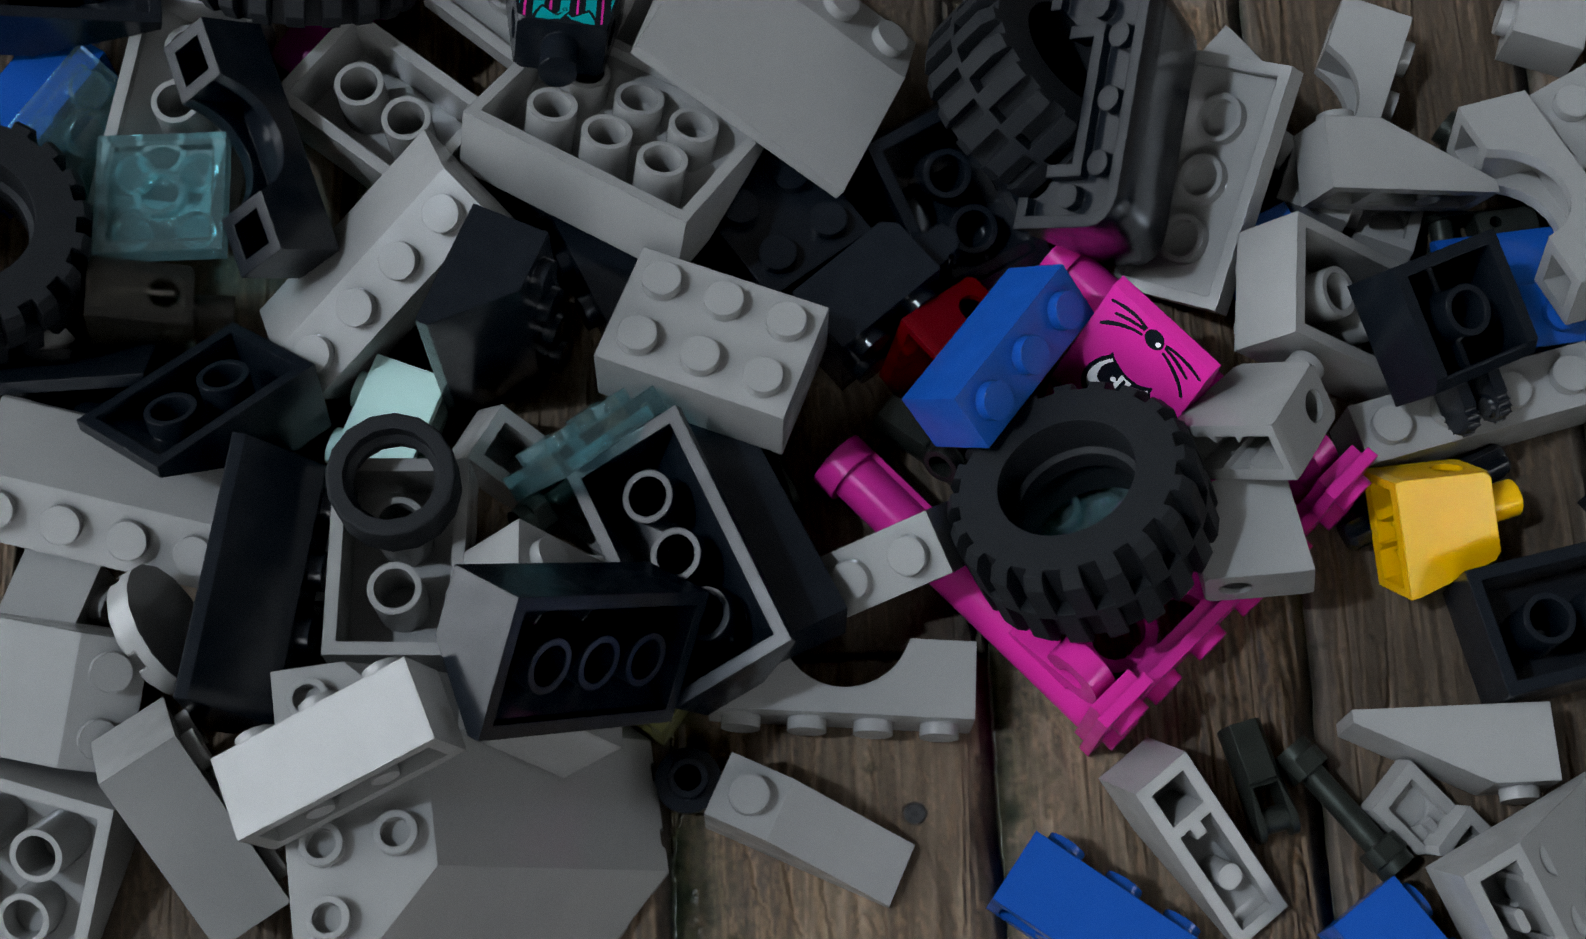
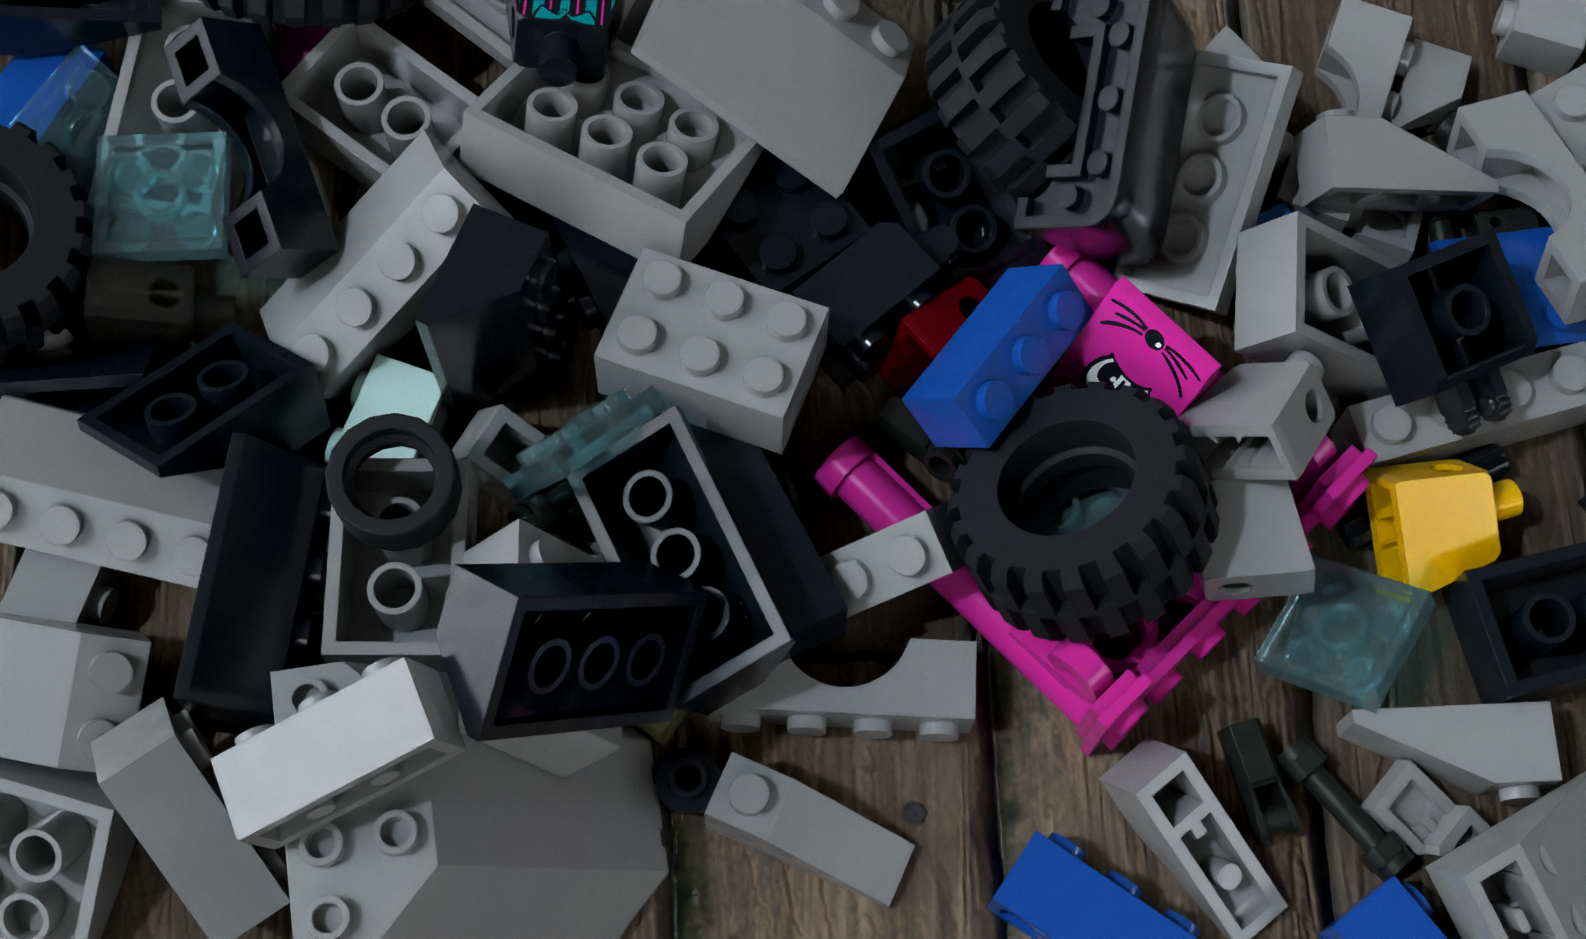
(151, 619): light grey tile -> none
(1346, 634): none -> clear light blue plate
(1430, 86): none -> light grey slope

